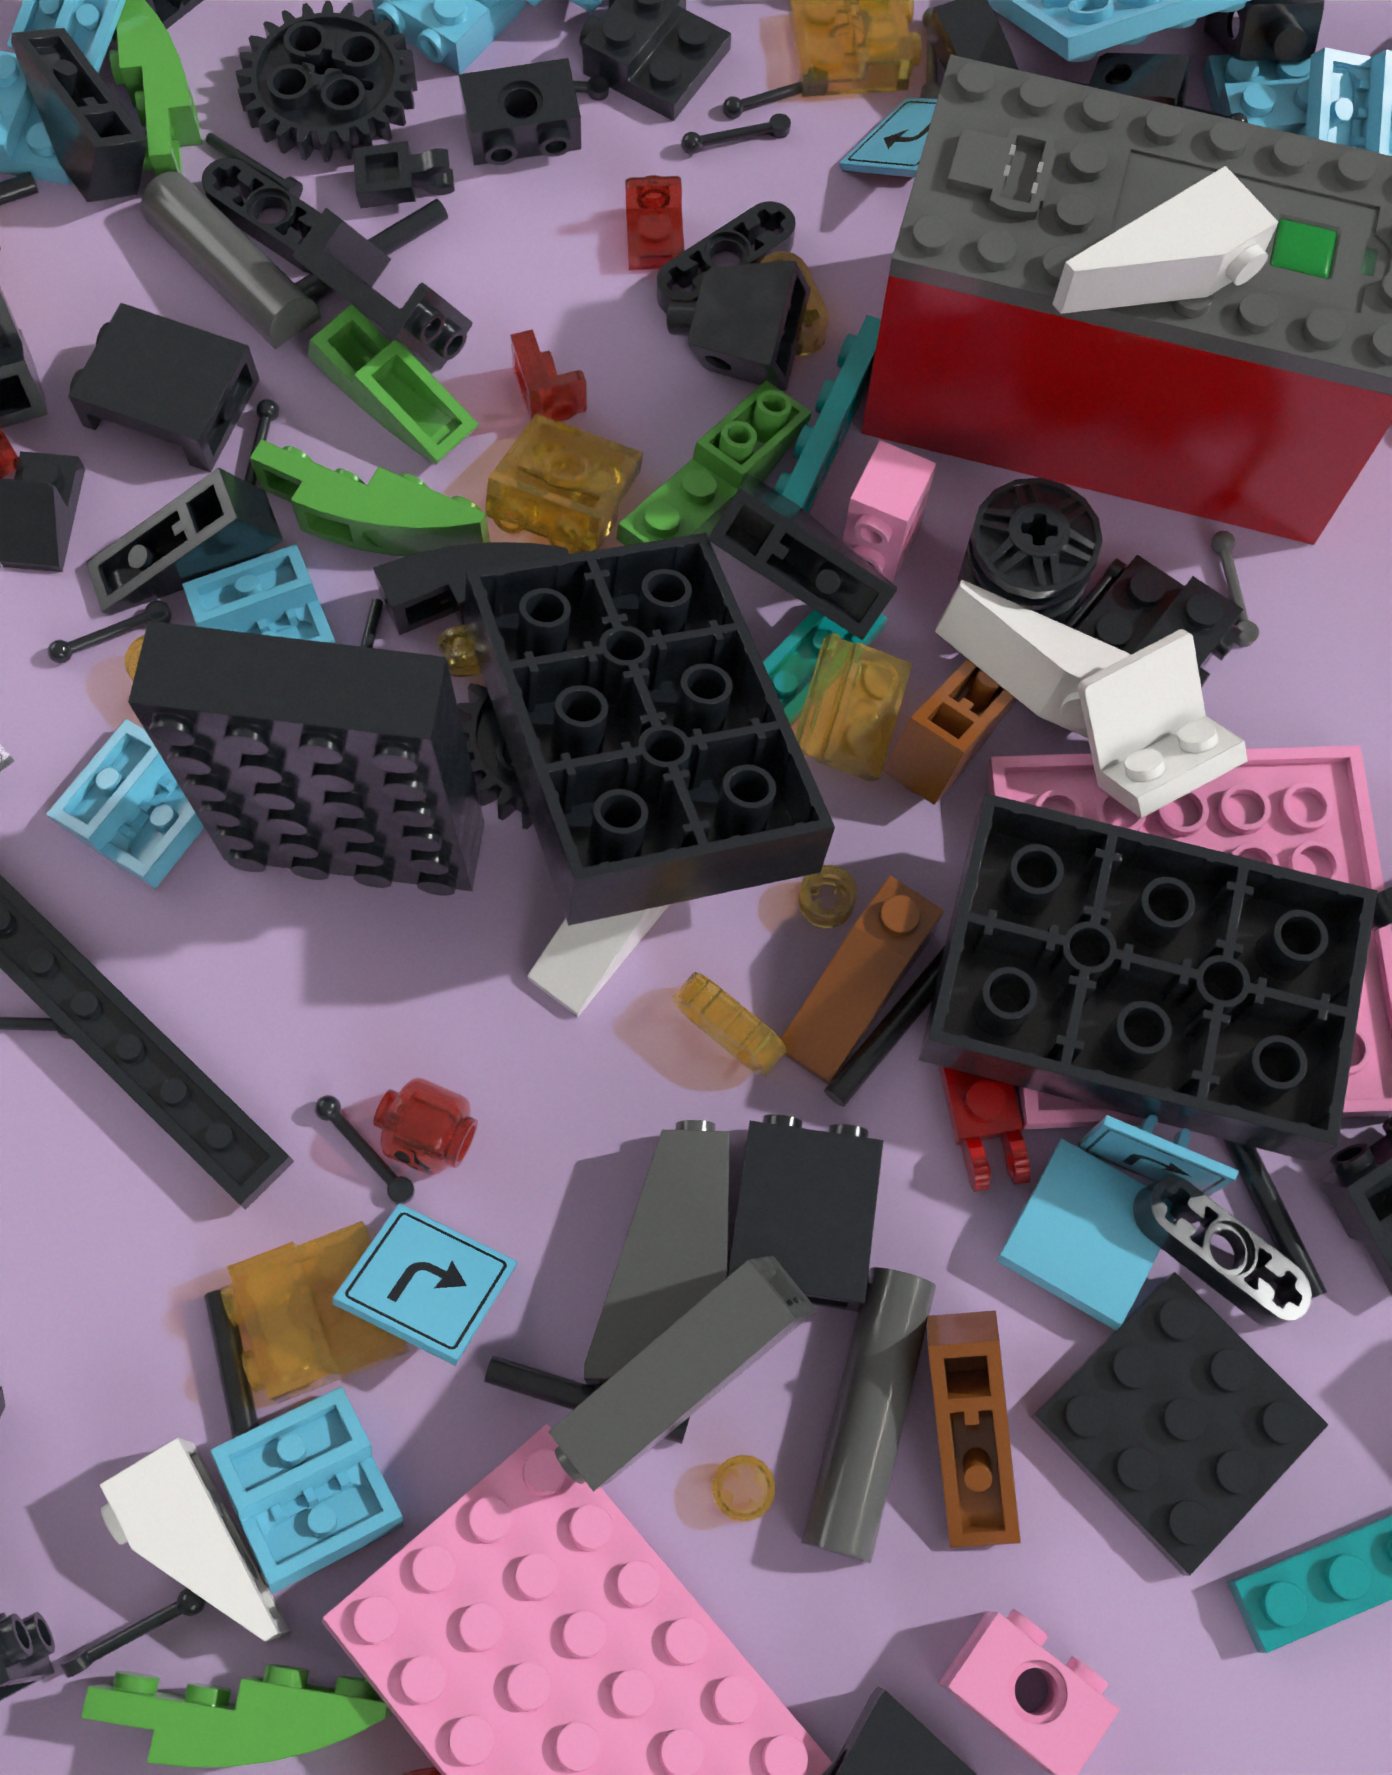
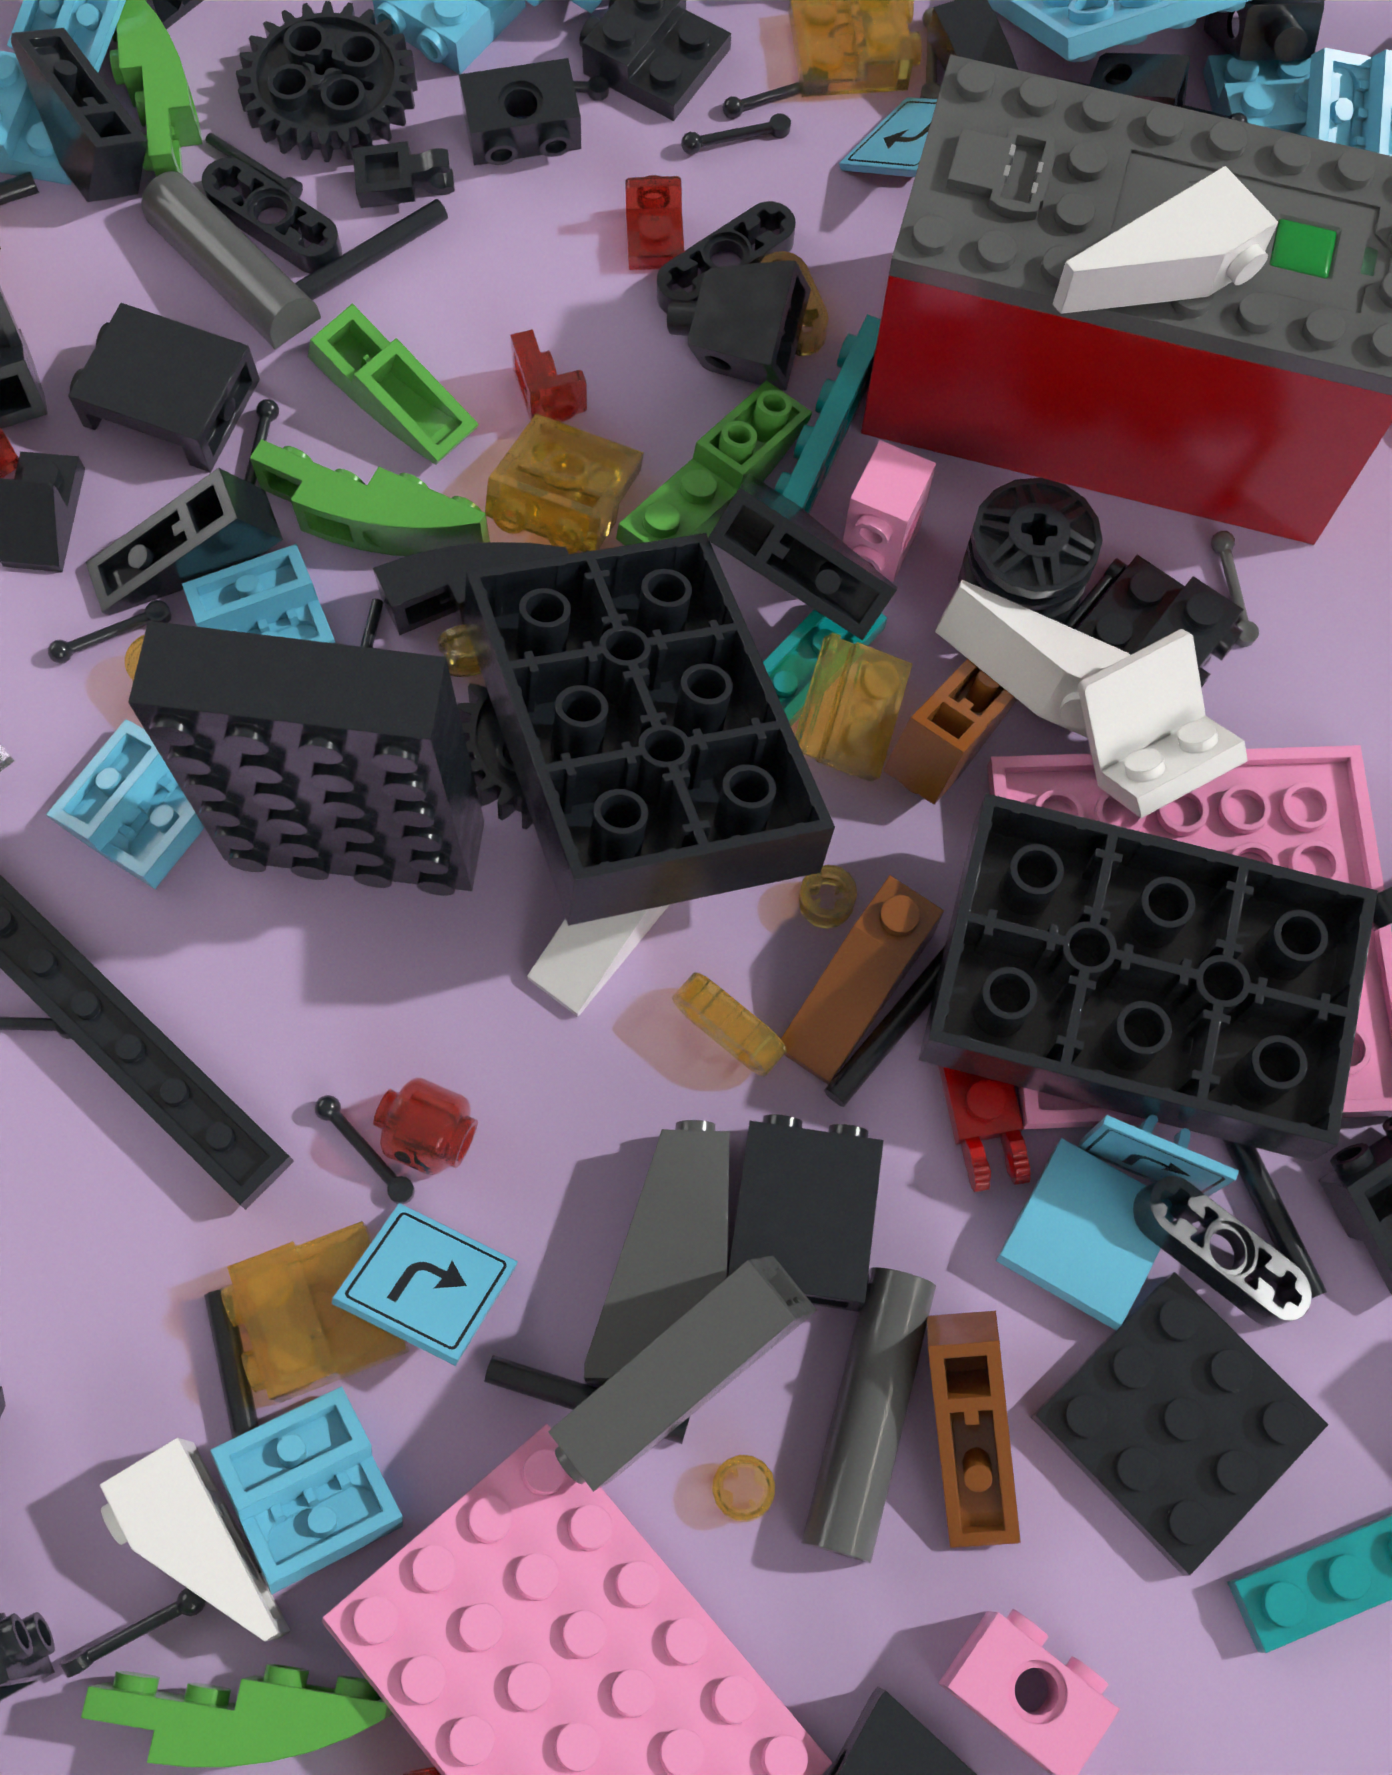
(352, 267): black panel -> none

